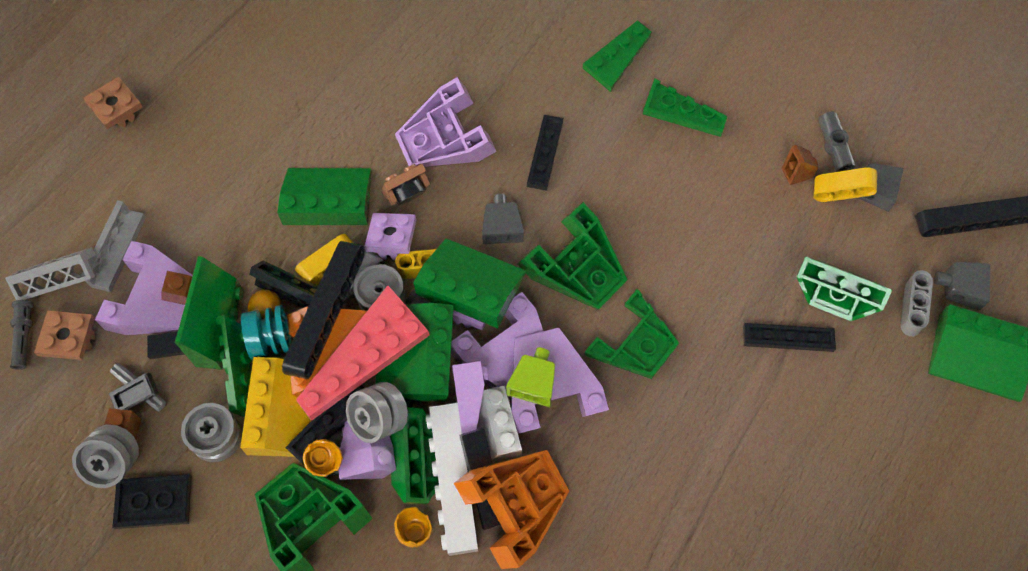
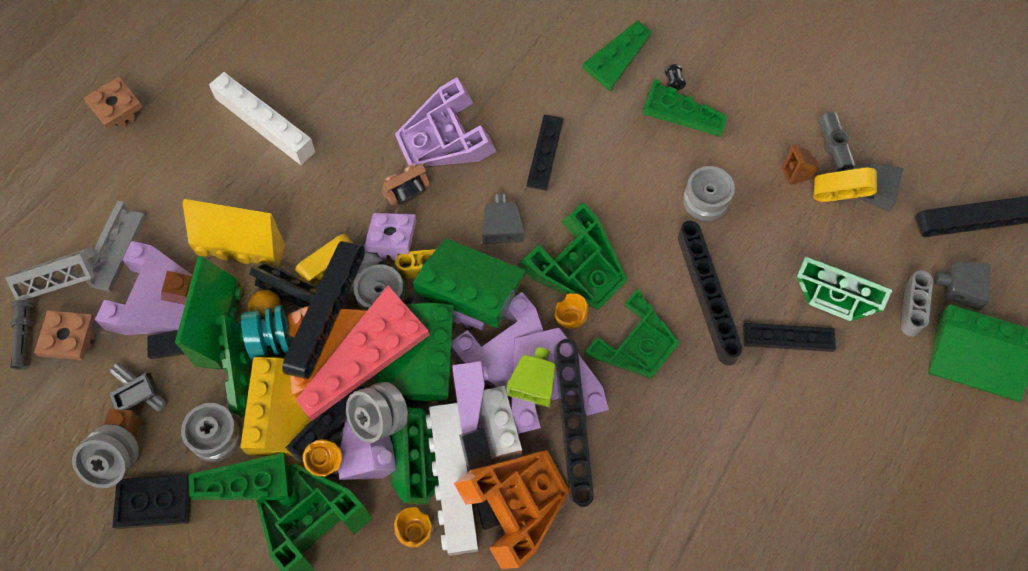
(232, 233): none -> yellow slope
(248, 480): none -> green wing
(262, 118): none -> white brick
(325, 196): green slope -> none
(572, 311): none -> light orange hair
(580, 432): none -> black beam
(675, 77): none -> black bush
(708, 193): none -> light grey wheel
(709, 301): none -> black beam

